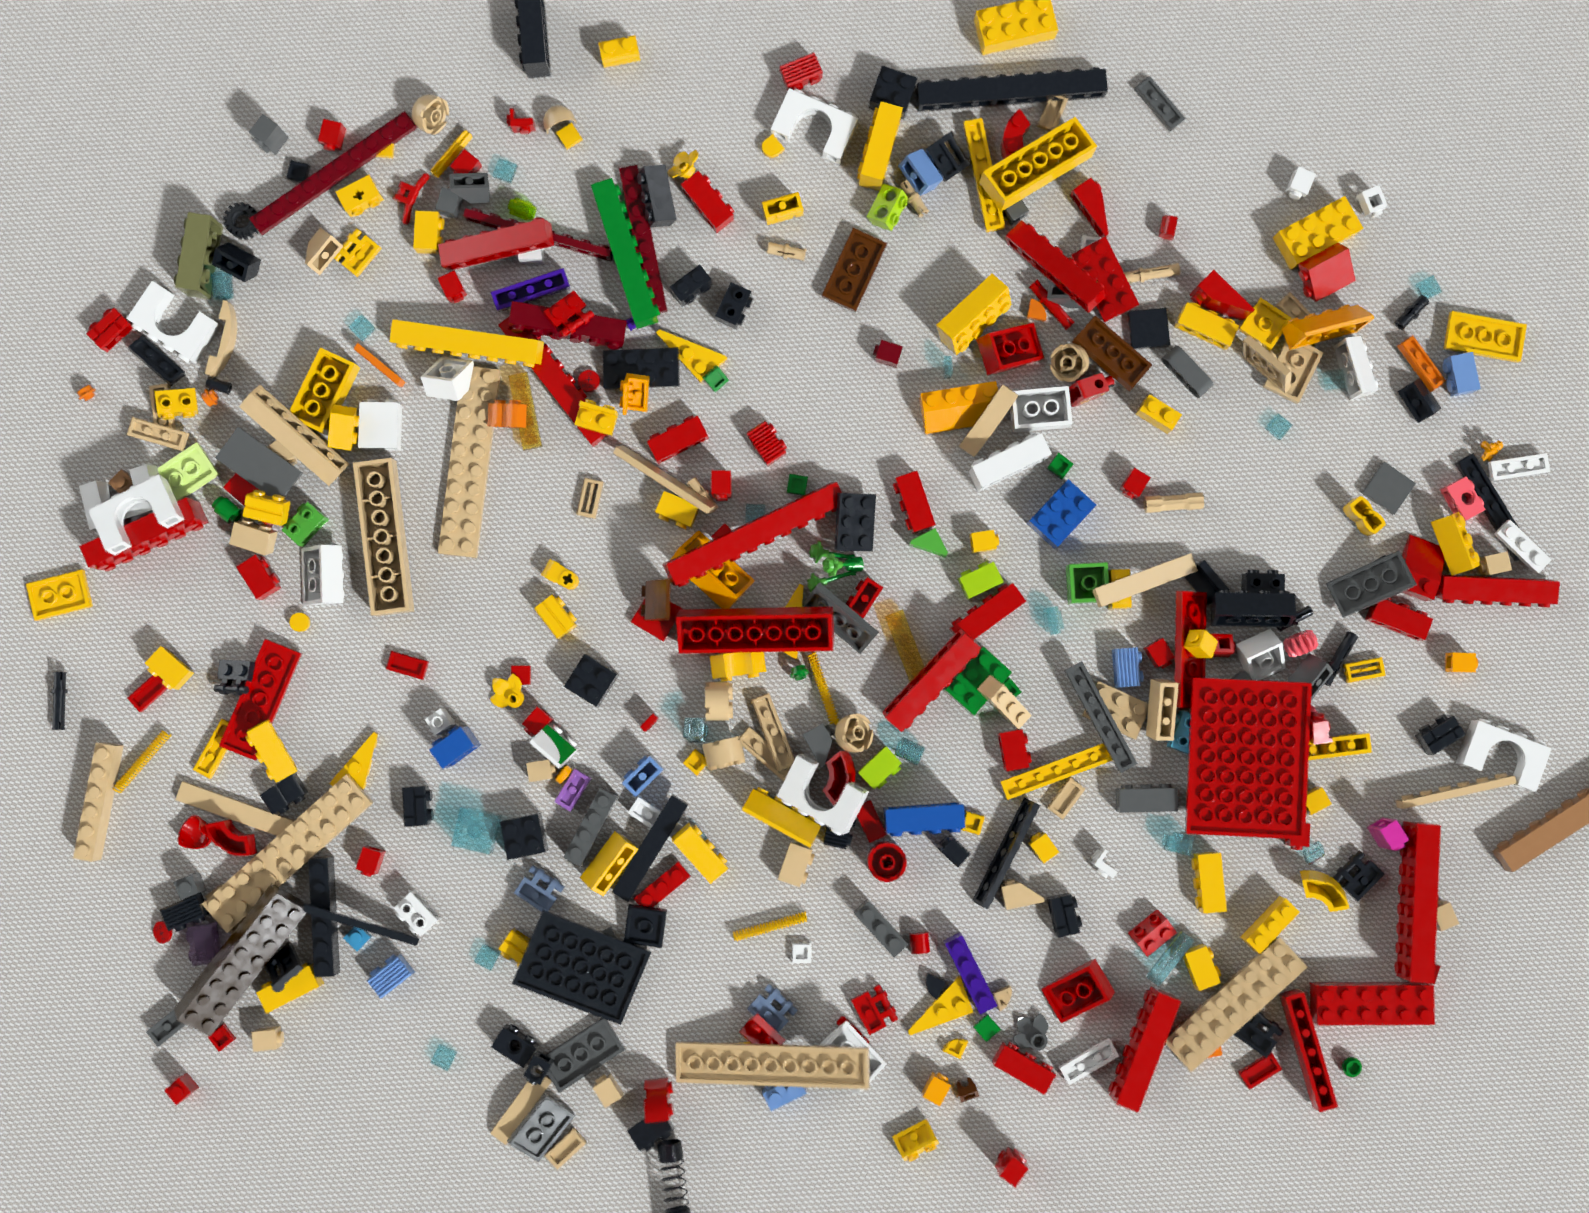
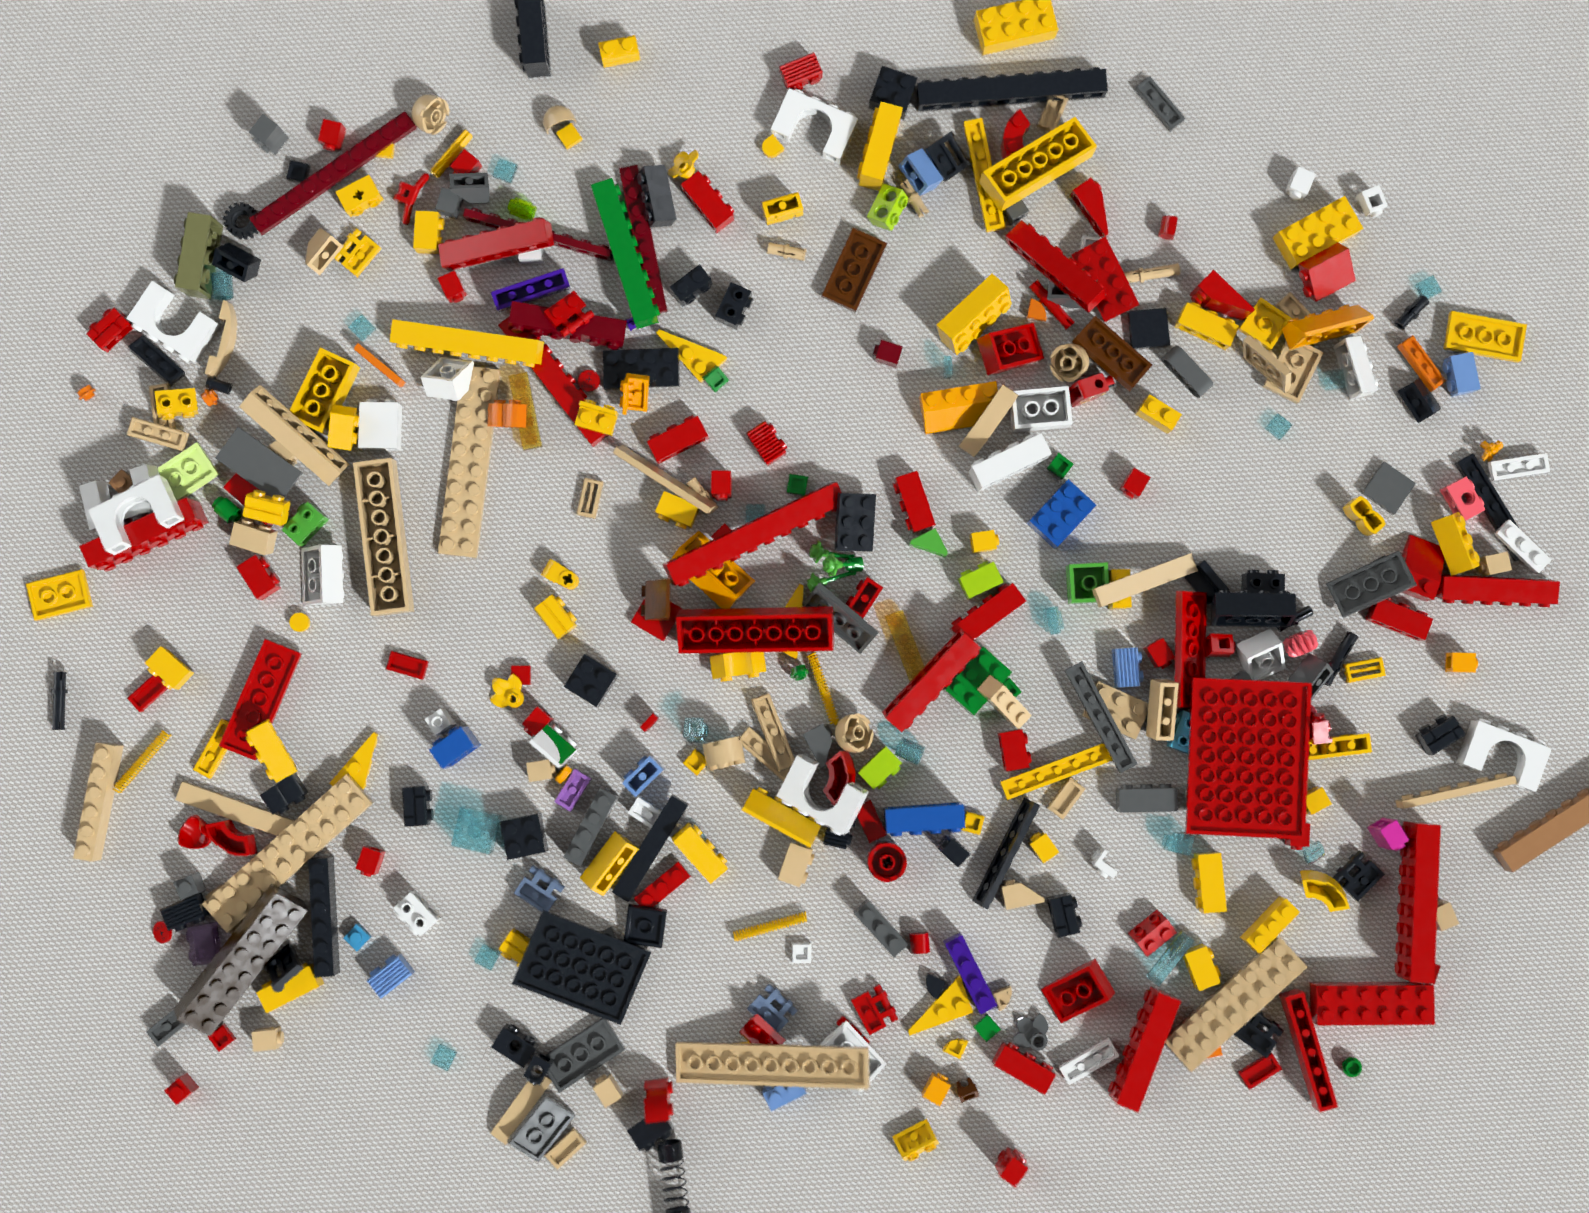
(234, 671): black plate -> none
(360, 924): black tile -> none
(520, 125): red bracket -> none
(717, 701): tan brick -> none
(1173, 502): tan axle -> none
(1200, 643): yellow brick -> none

